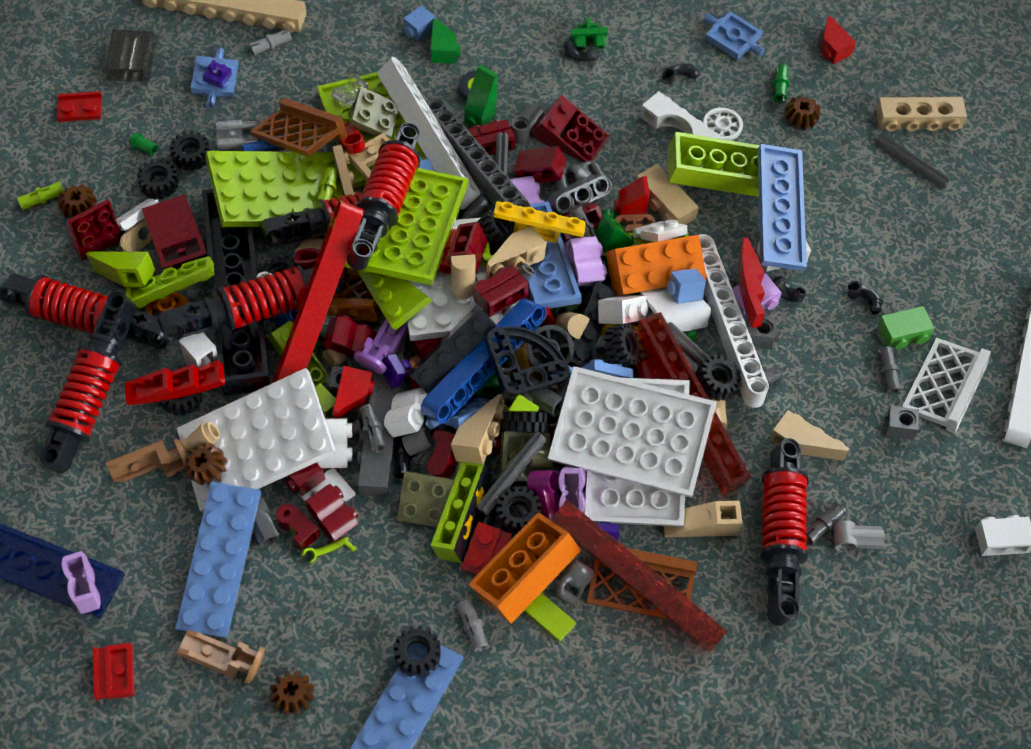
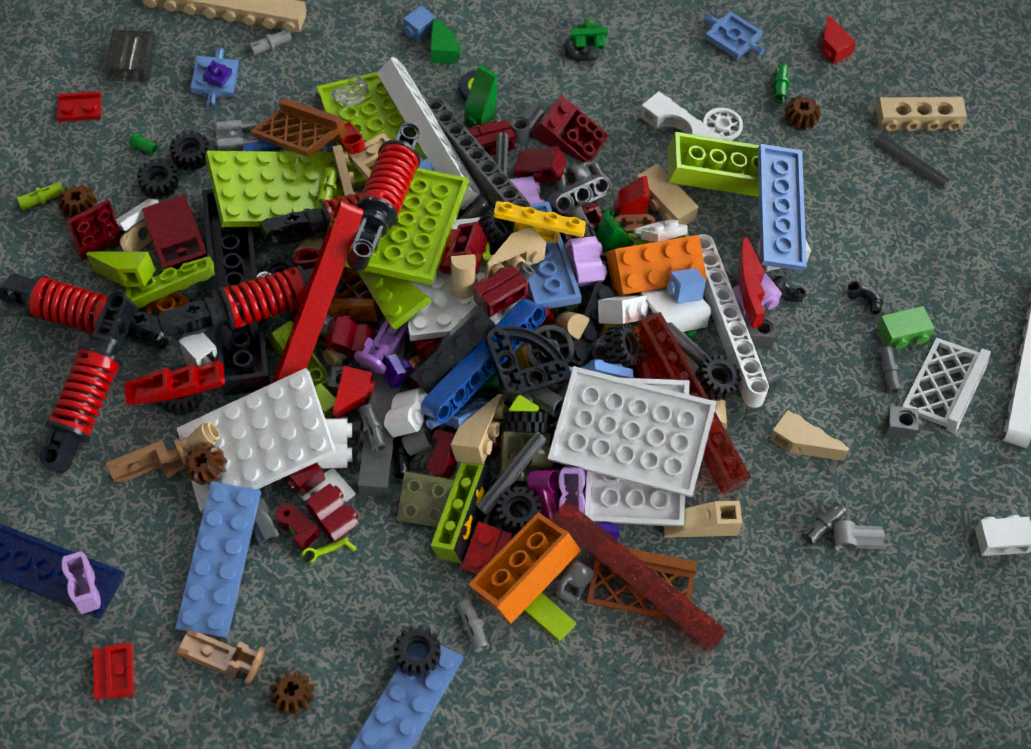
(282, 319): blue pin -> none
(373, 113): olive plate -> none
(680, 69): black piece -> none
(784, 530): piece -> none

